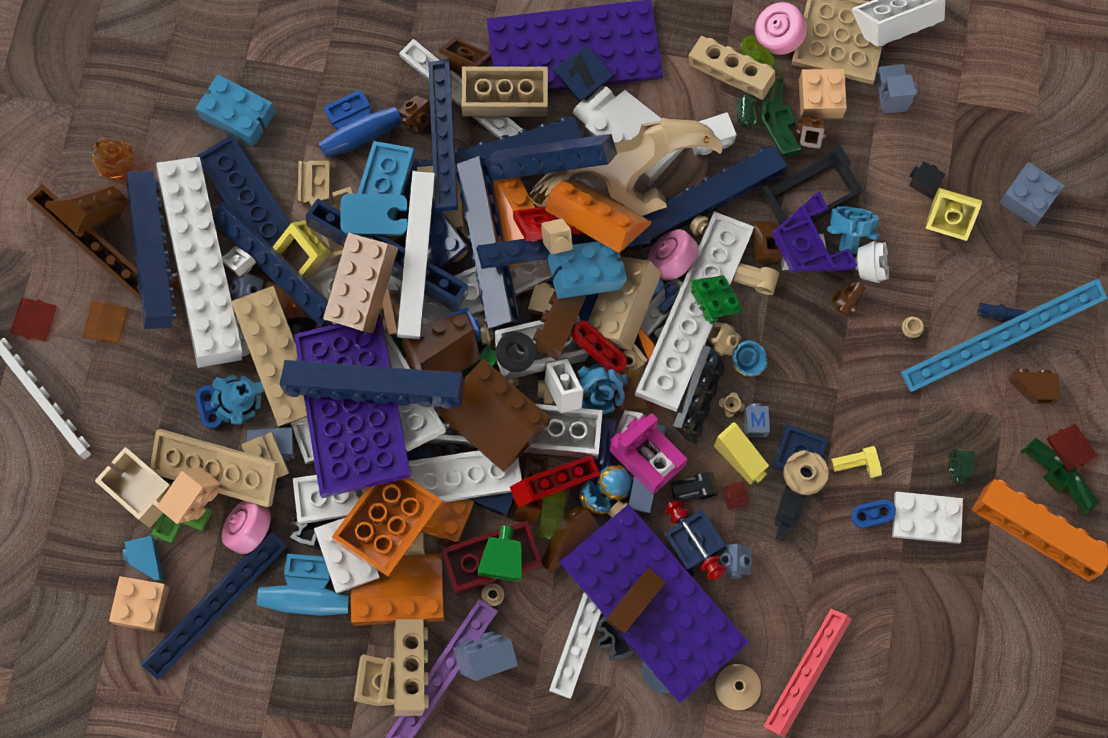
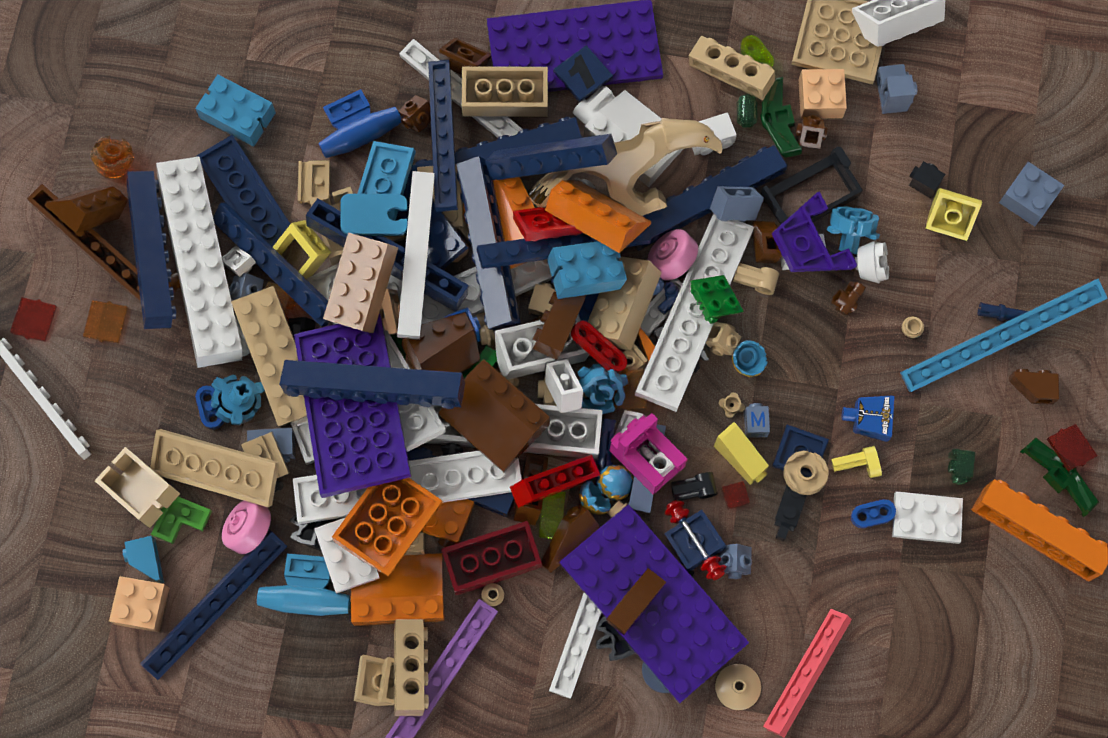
(189, 495): light nougat brick -> none
(485, 656): sand blue brick -> none
(502, 557): green torso -> none
(509, 363): black tyre -> none
(557, 236): tan brick -> none
(699, 225): tan plate -> none
(699, 395): black plate -> none
(736, 203): none -> sand blue brick
(781, 28): bright pink wheel -> none
(872, 417): none -> blue torso

